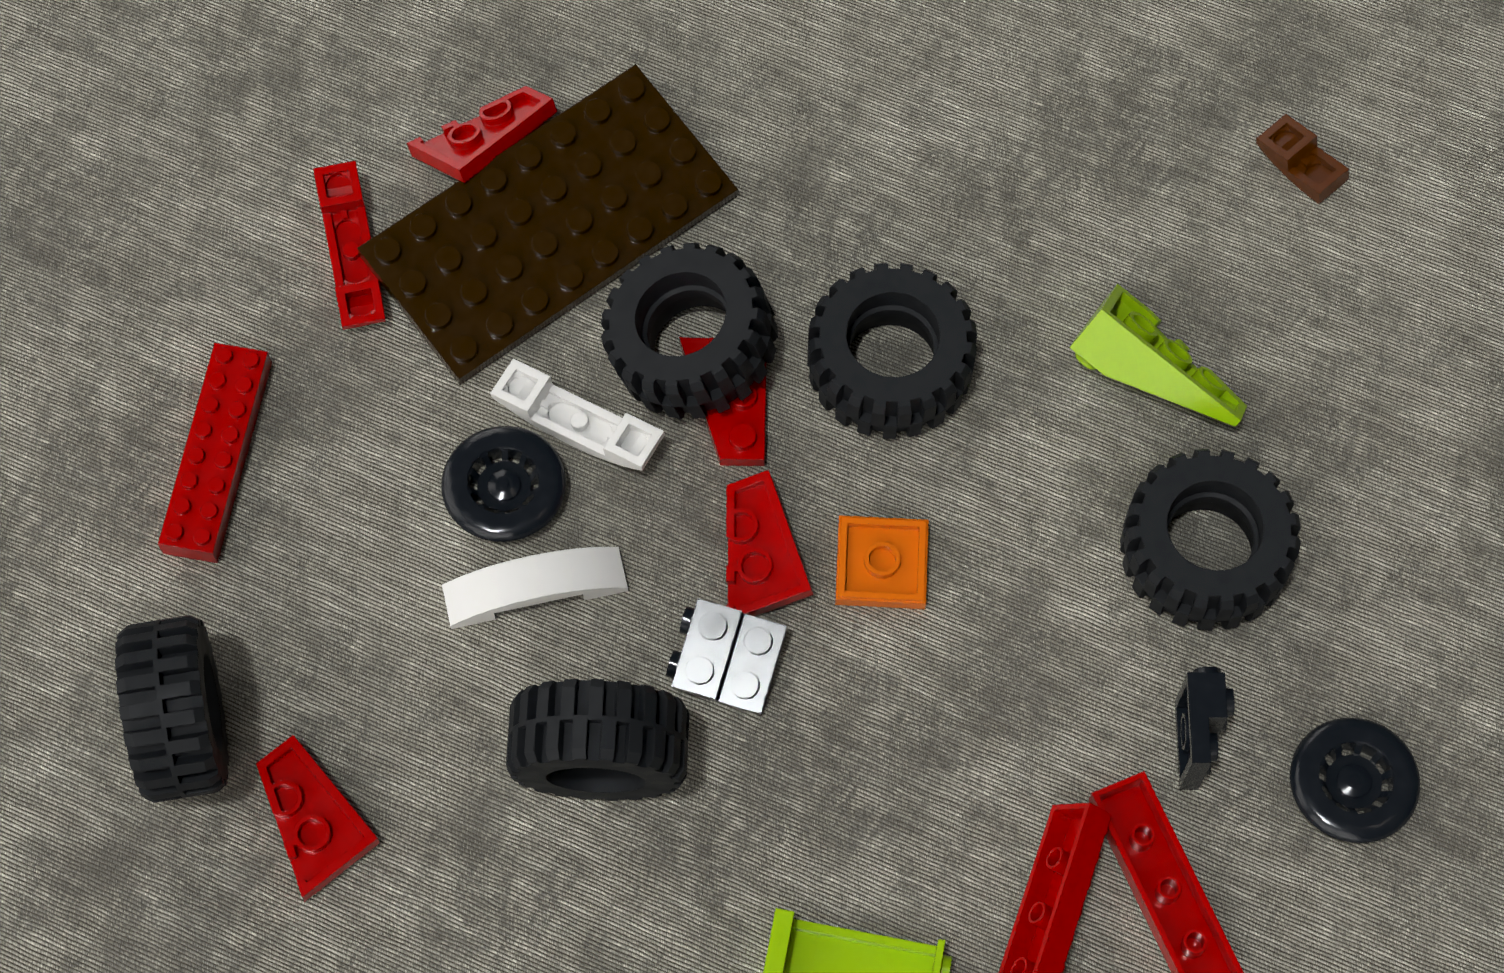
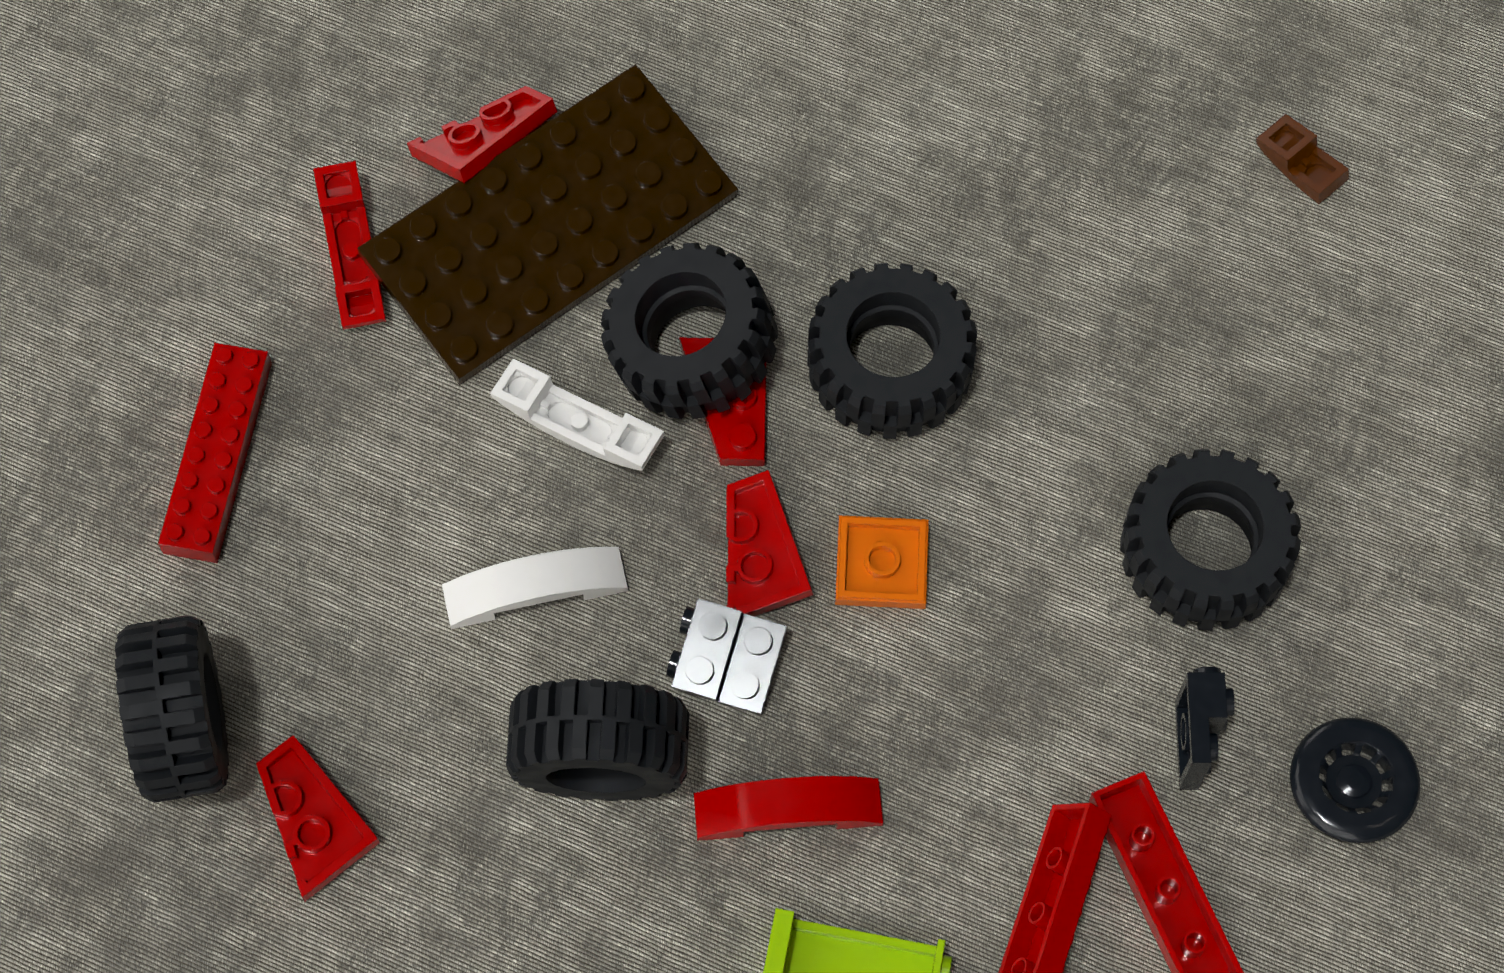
(503, 485): black wheel -> none
(787, 804): none -> red slope
(1129, 347): lime wedge -> none

